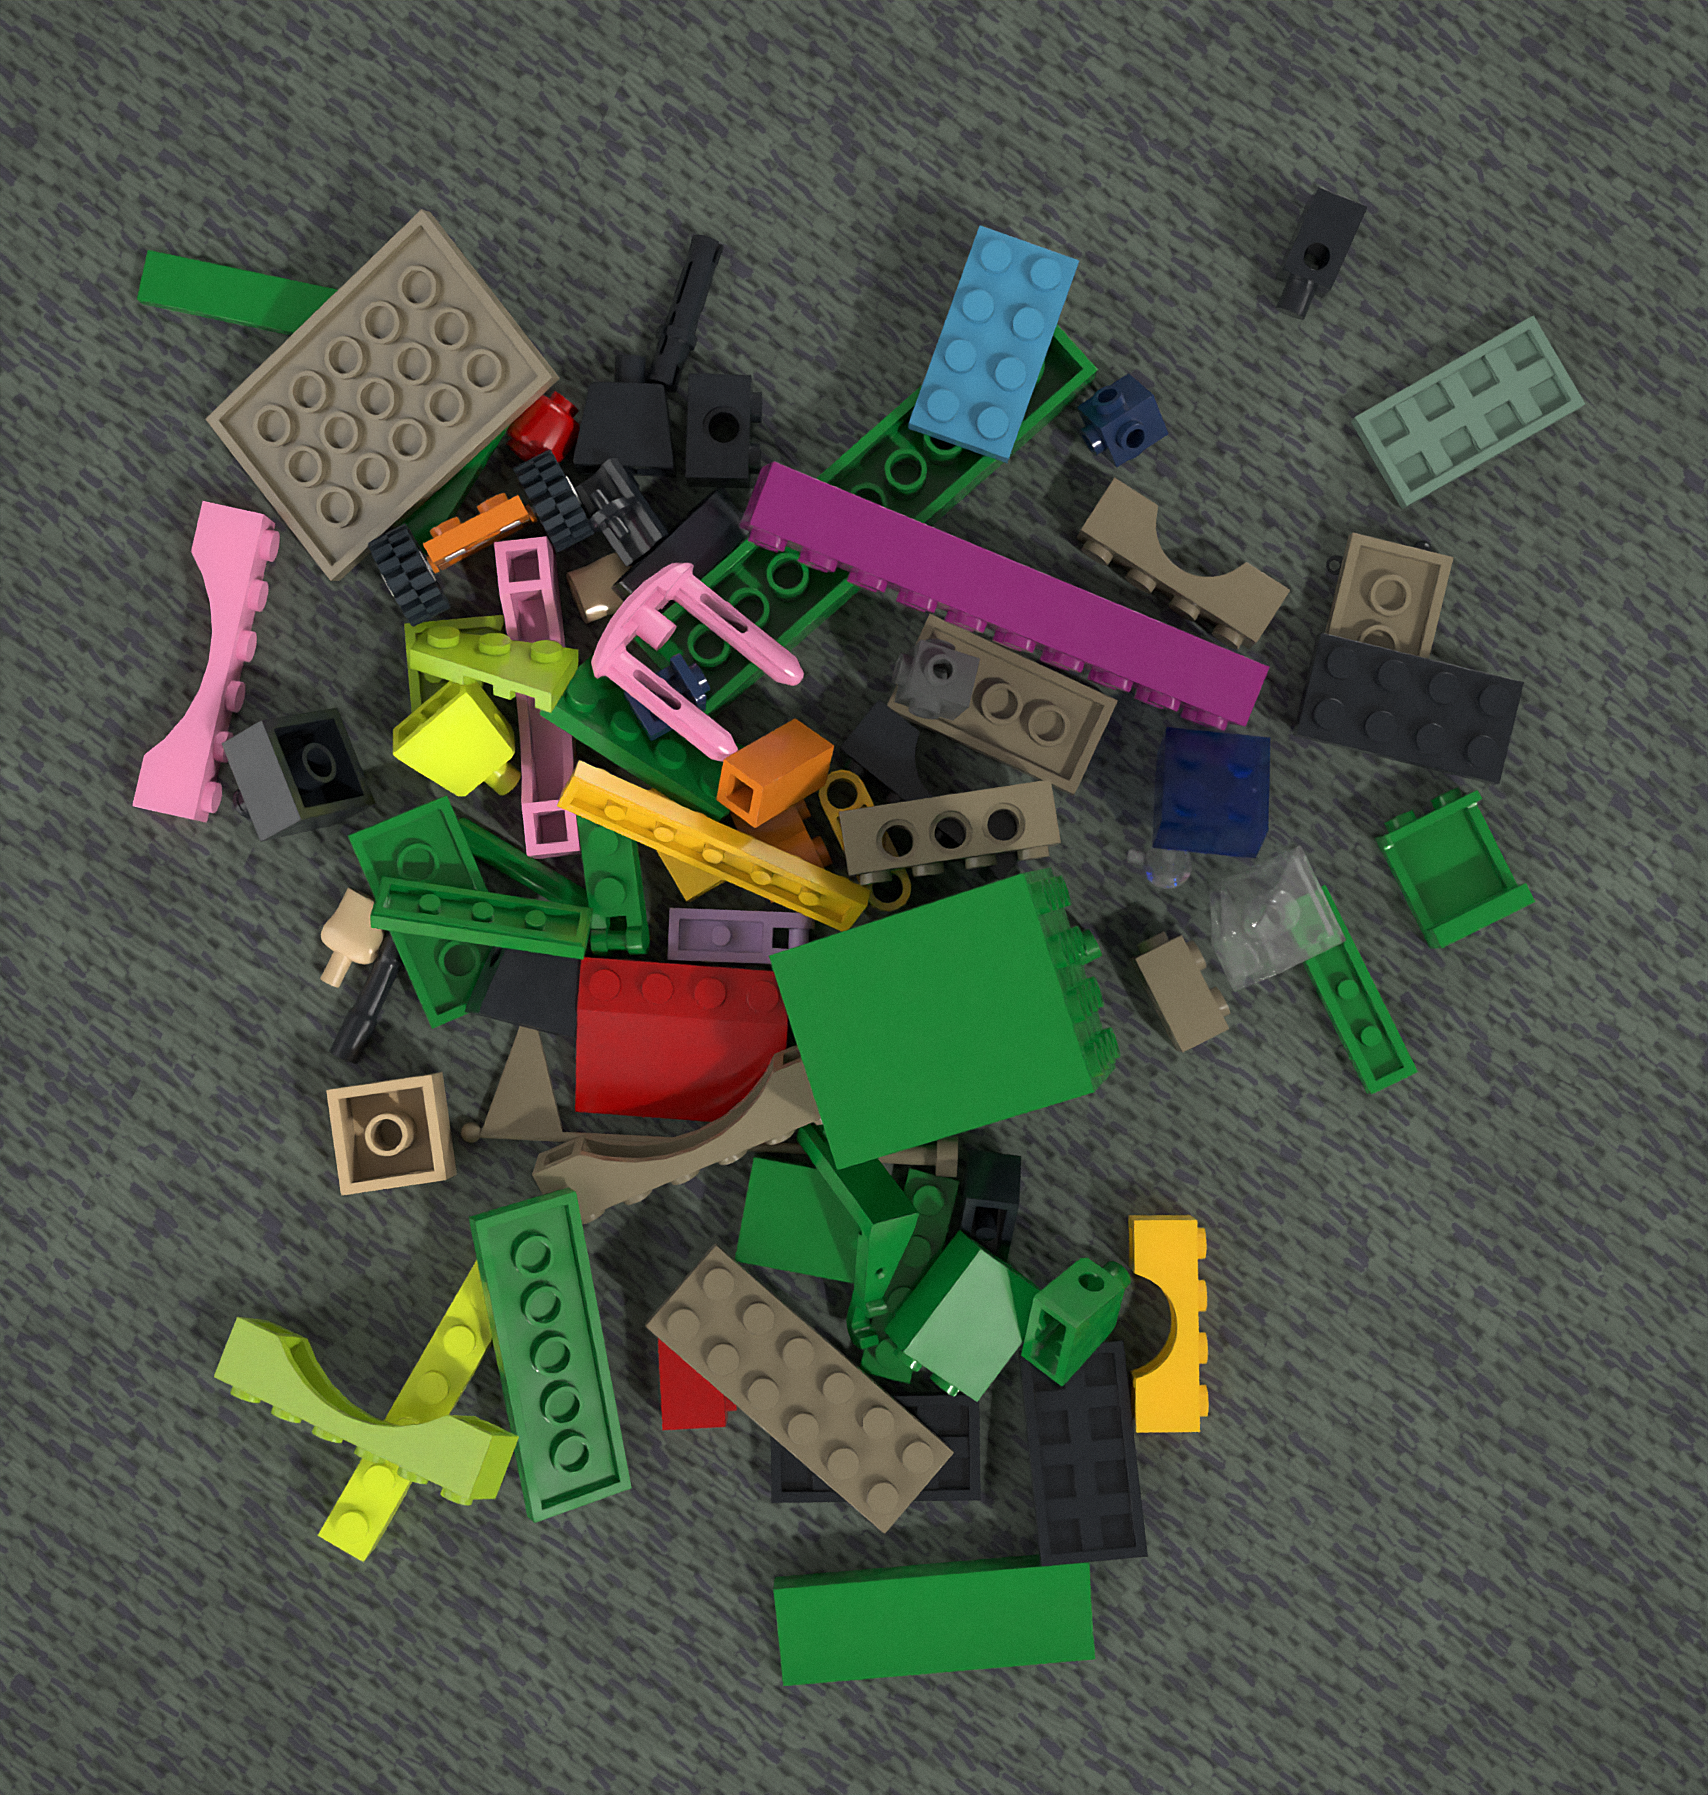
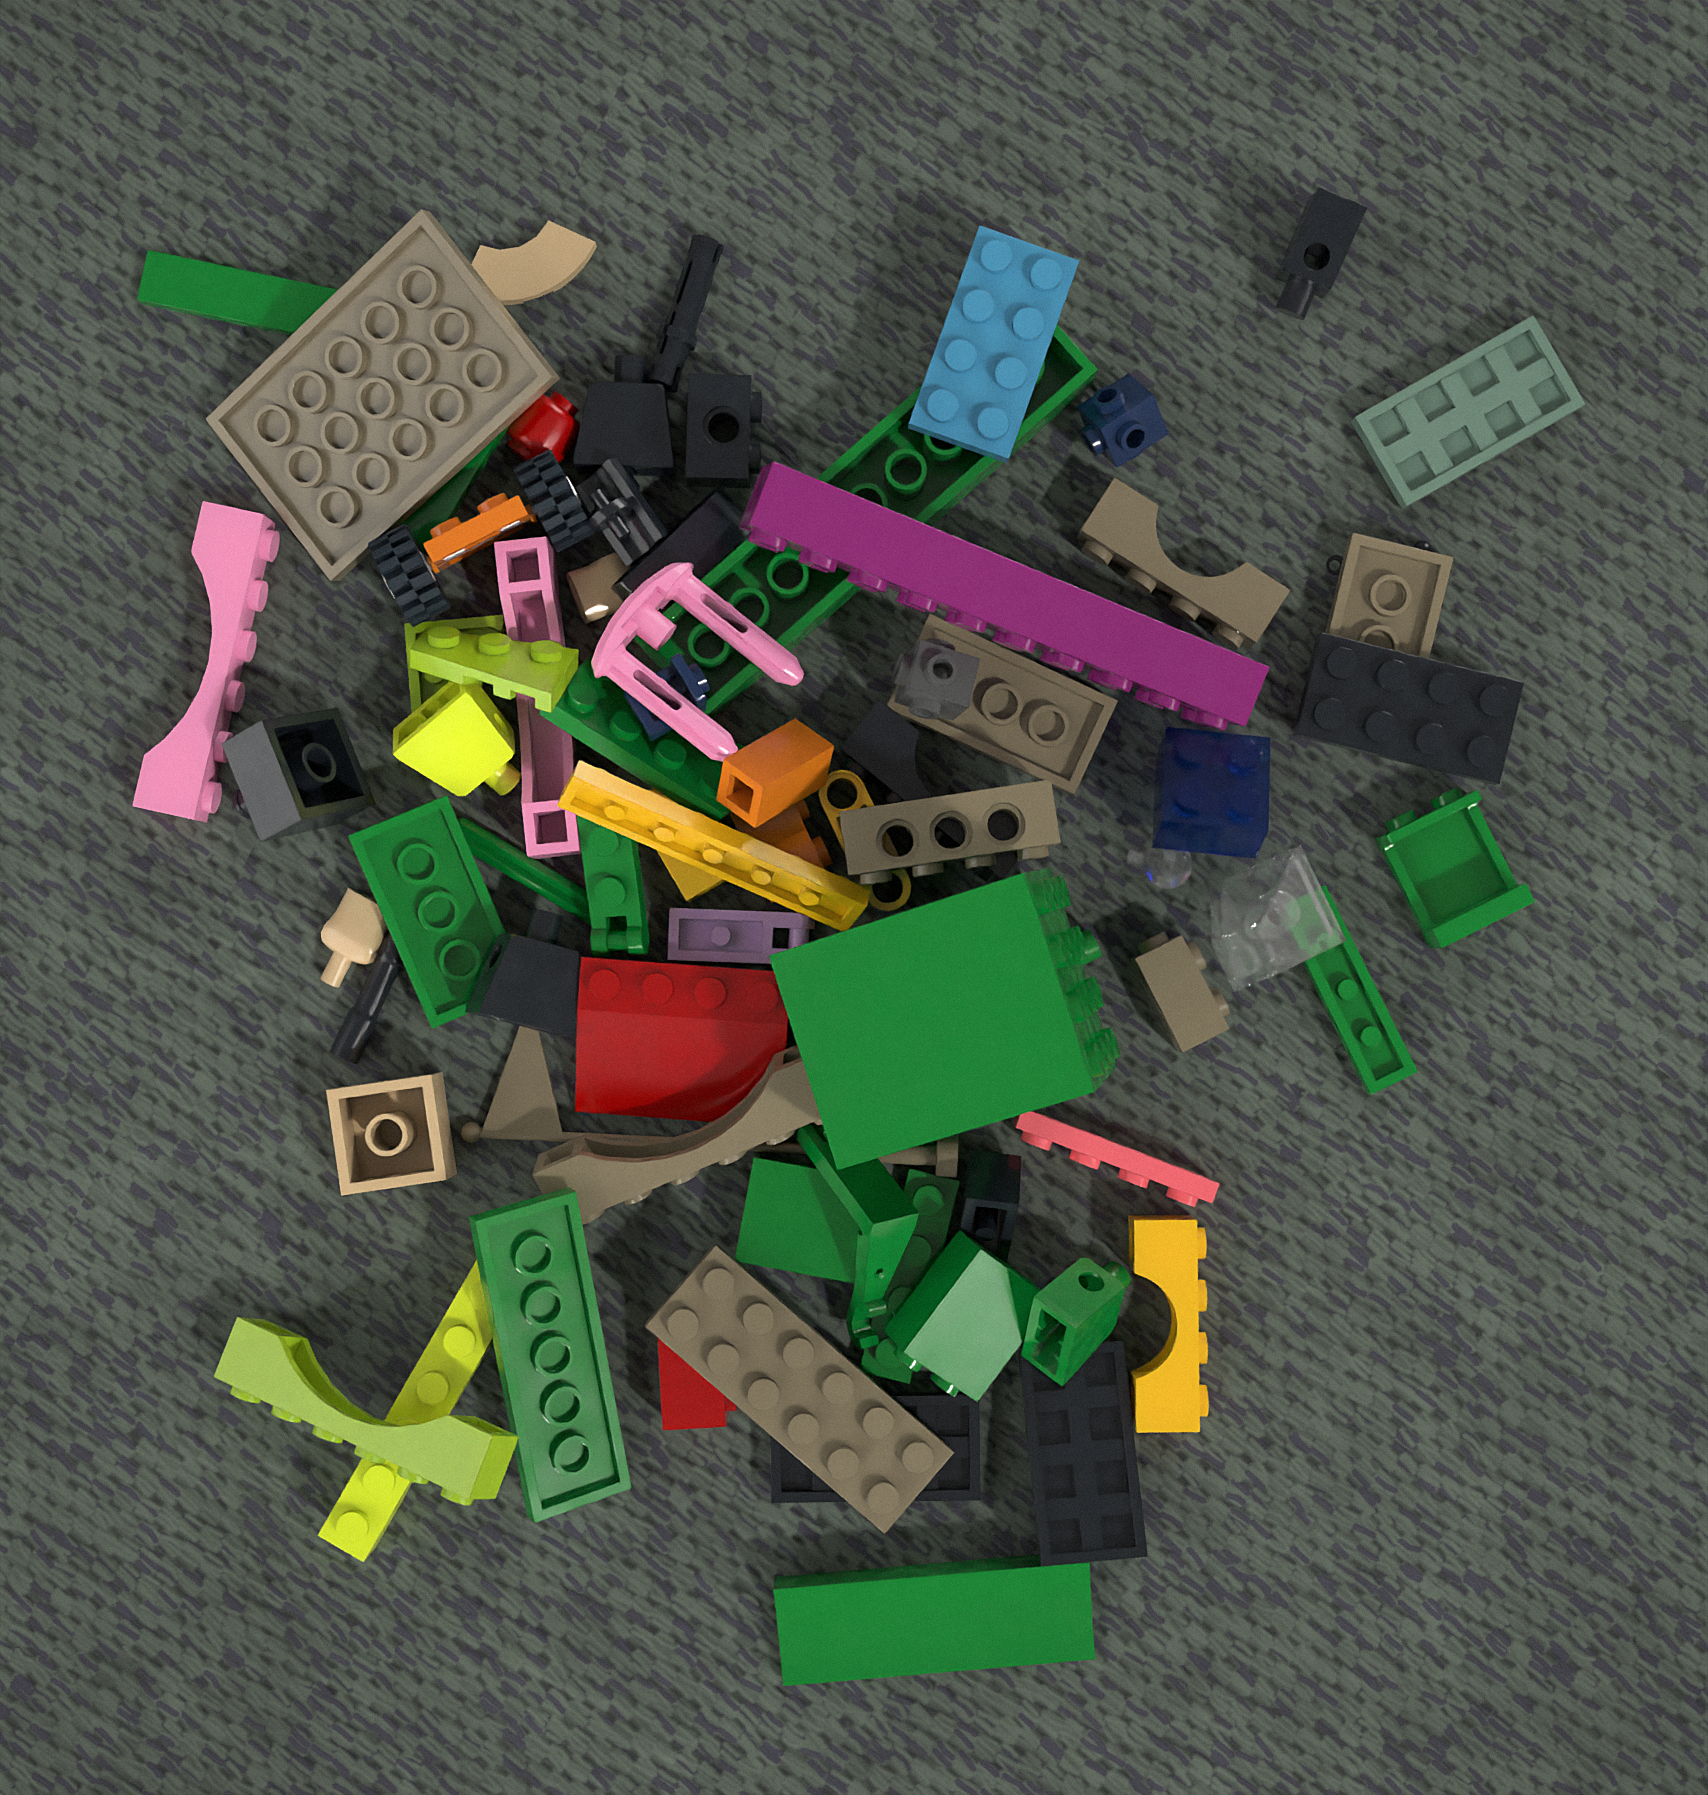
(482, 917): green tile -> none
(536, 266): none -> tan tile
(1134, 1165): none -> coral plate

